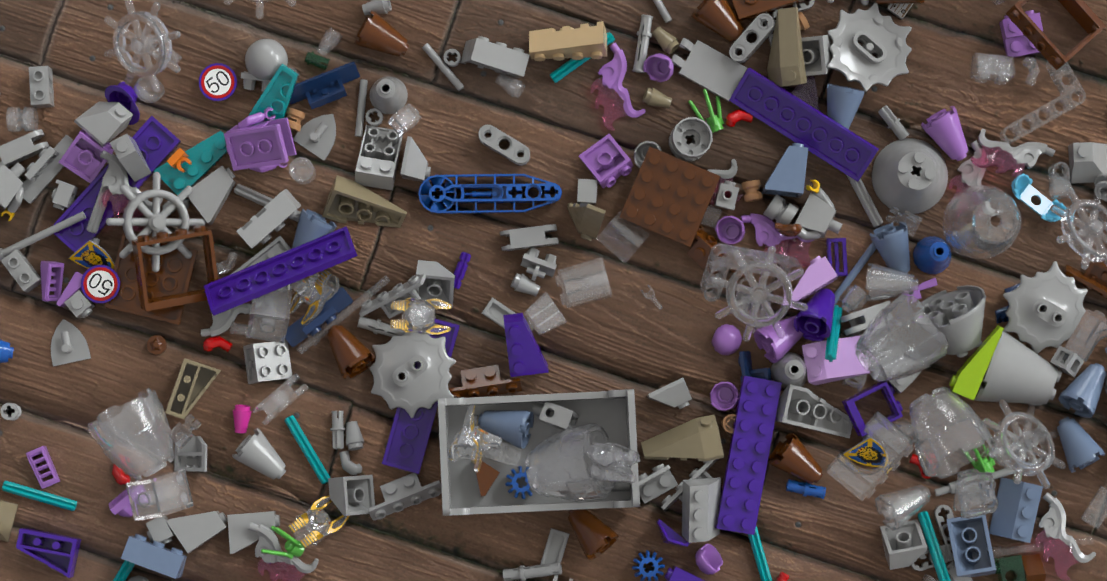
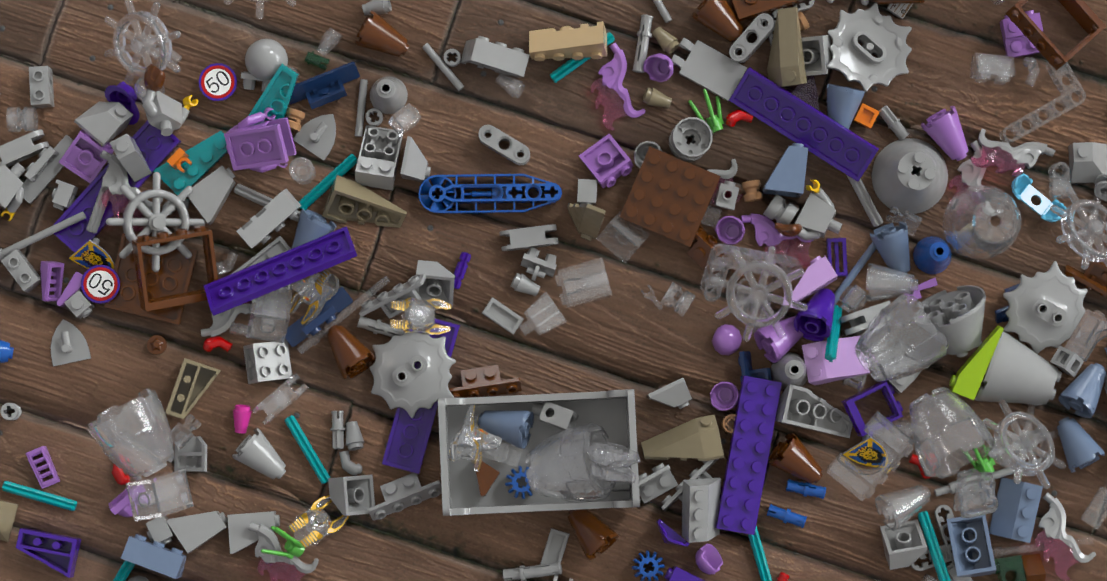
(160, 109): none -> light grey torso
(328, 181): none -> teal axle
(522, 348): dark purple wedge -> none
(682, 304): none -> clear wheel
(786, 516): none -> blue pin
(866, 116): none -> orange tile

